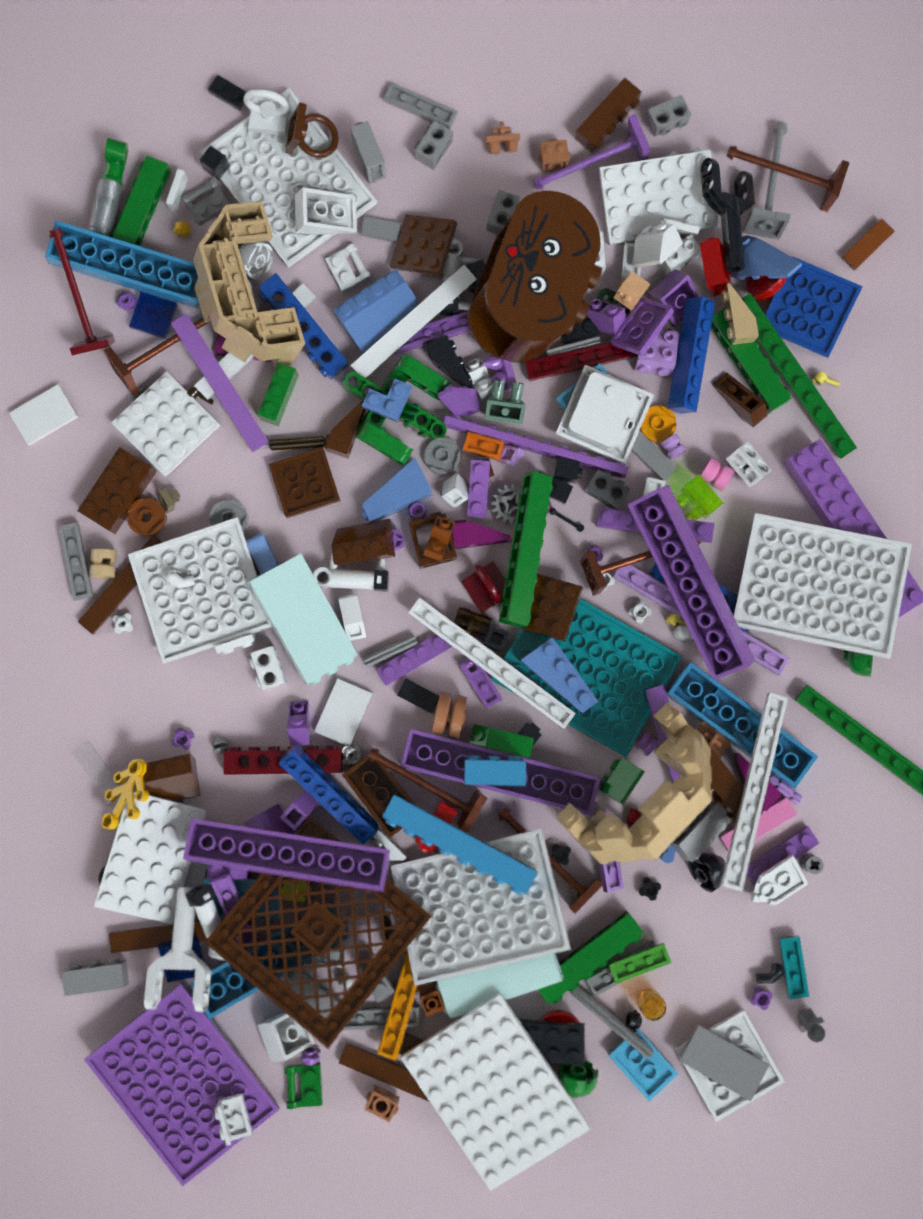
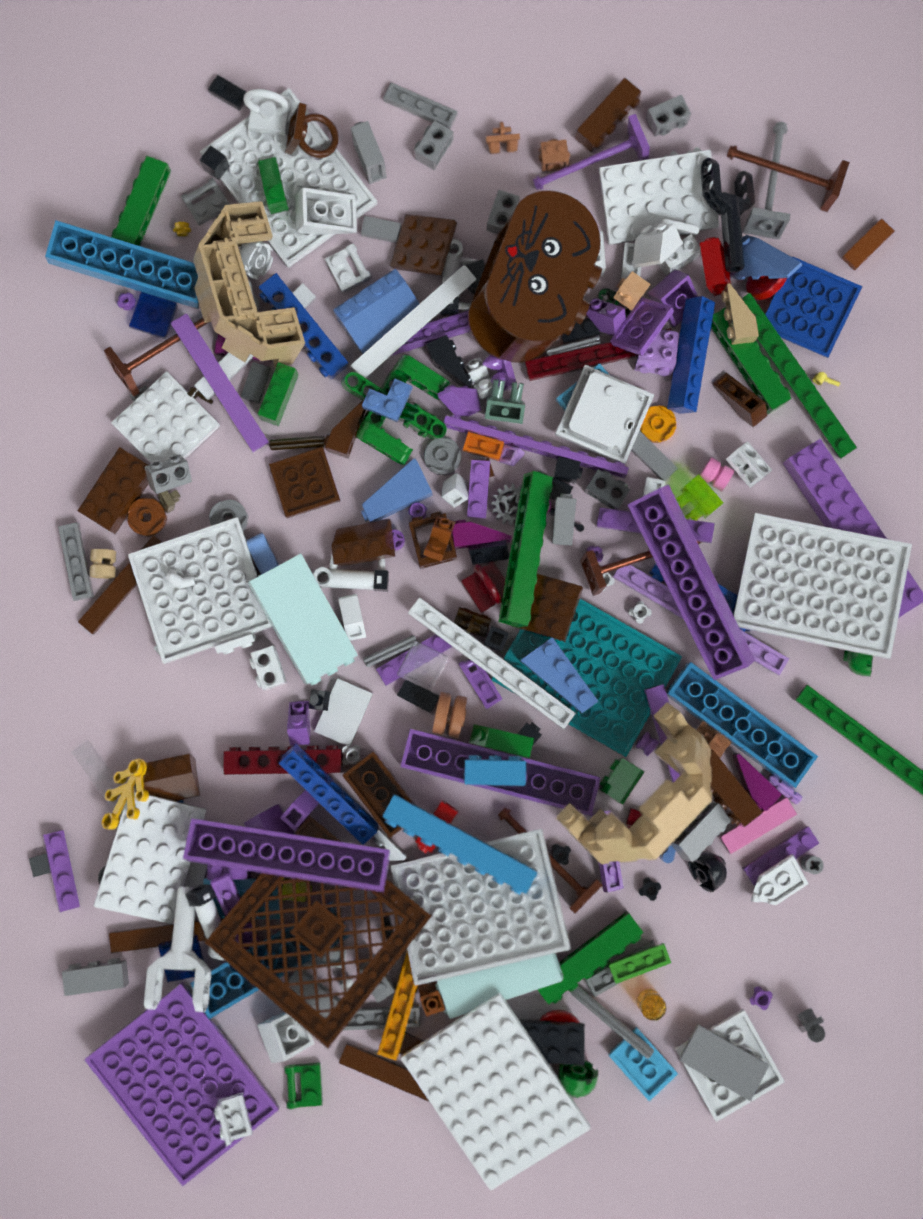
(39, 865): none -> dark grey tile
(43, 415): white tile -> none
(61, 871): none -> medium lavender plate
(91, 342): dark red tile -> none
(109, 188): piece -> none
(119, 628): white plate -> none
(169, 478): none -> light grey brick
(177, 190): white tile -> none
(177, 741): medium lavender plate -> none
(220, 750): light grey hinge -> none
(256, 382): none -> dark grey tile
(273, 185): none -> green slope
(310, 1056): medium lavender plate -> none
(319, 700): none -> black plate
(377, 1107): nougat head -> none
(422, 665): none -> clear tile
(469, 810): copper tile -> none
(489, 552): none -> black plate
(564, 520): none -> light grey window
(633, 1020): black plate -> none
(672, 619): light yellow hand -> none
(673, 446): lavender wheel -> none
(682, 633): white cylinder -> none
(754, 792): white plate -> none
(771, 977): black arm -> none
(793, 967): teal plate -> none

